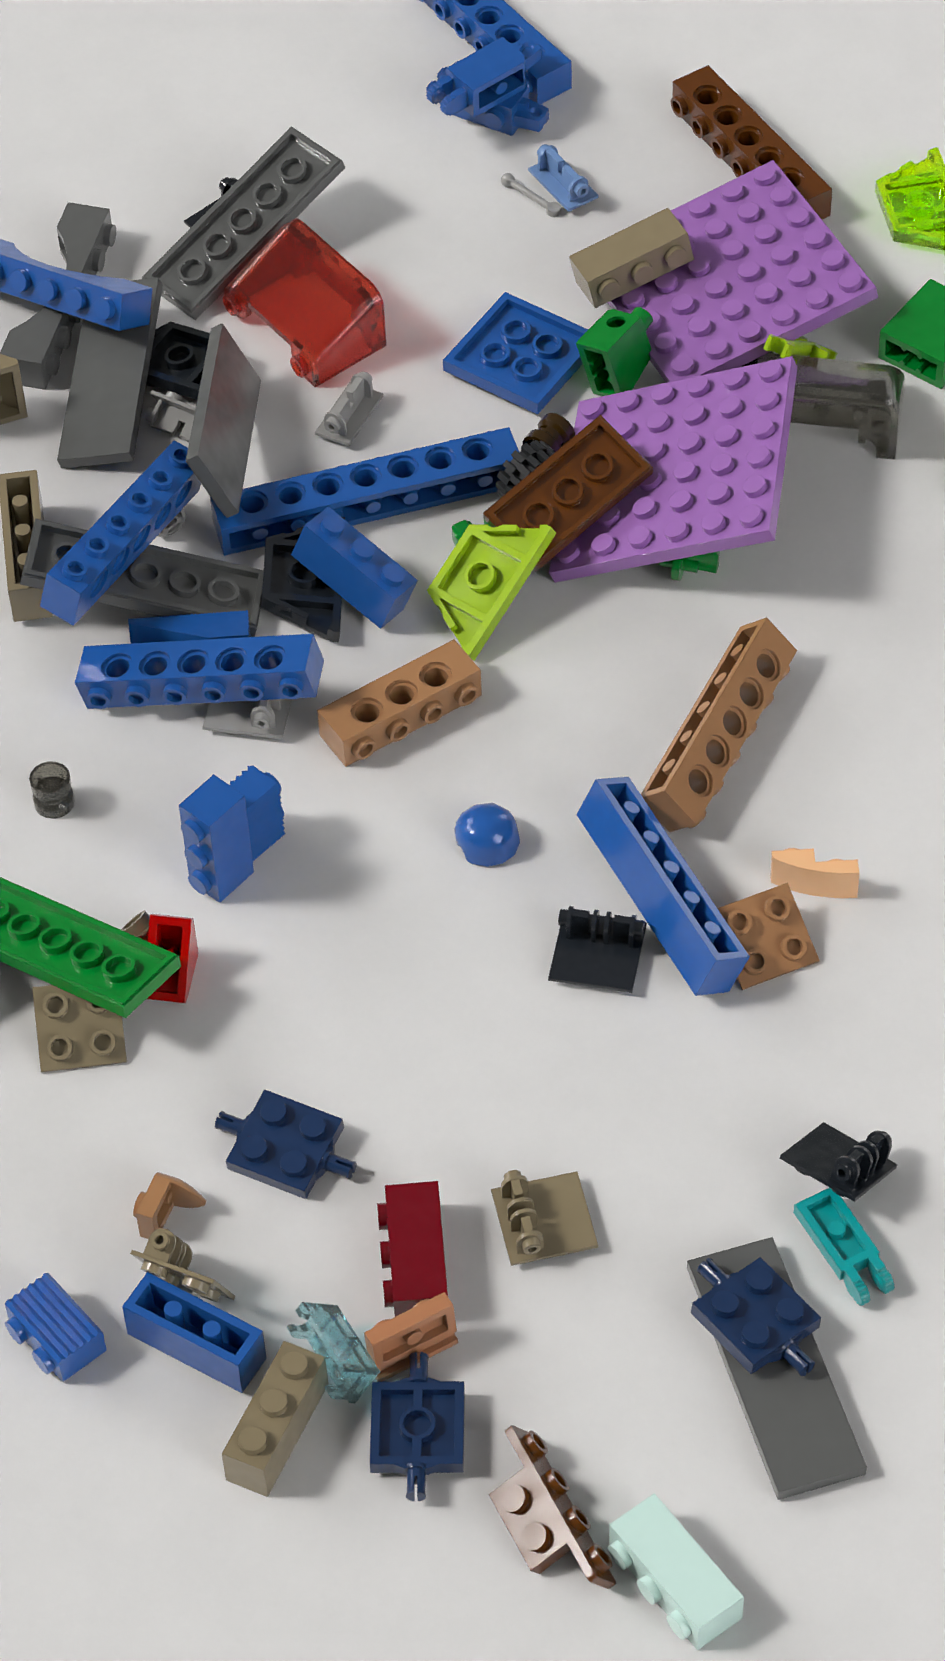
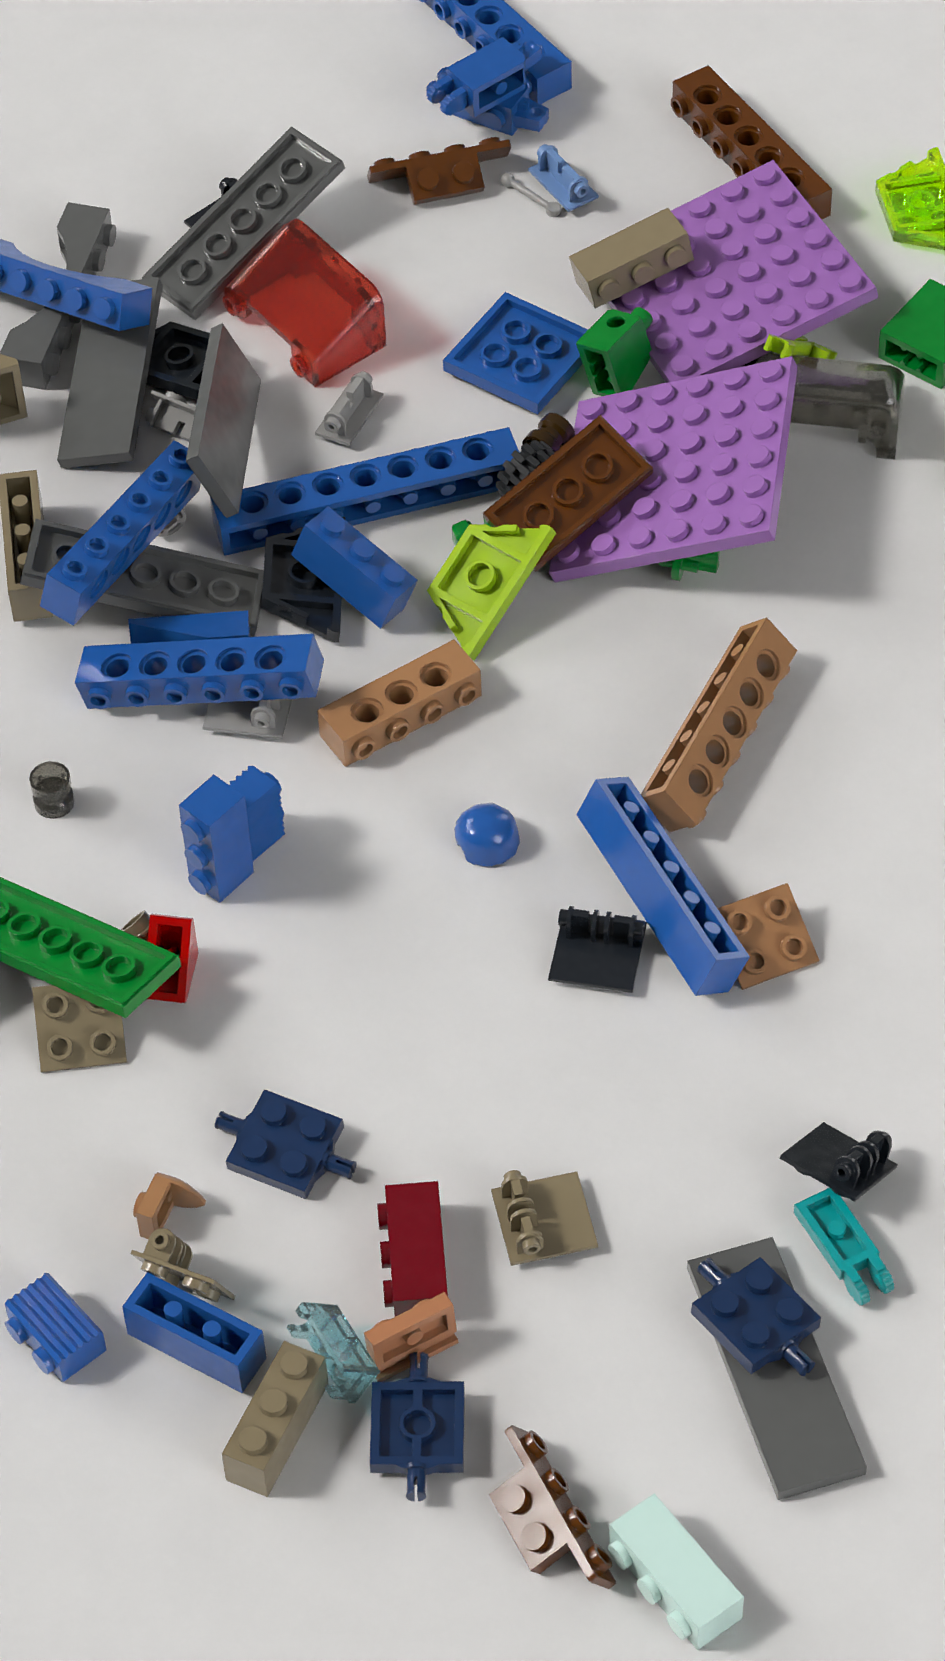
(444, 173): none -> reddish brown bracket
(824, 879): light nougat slope -> none

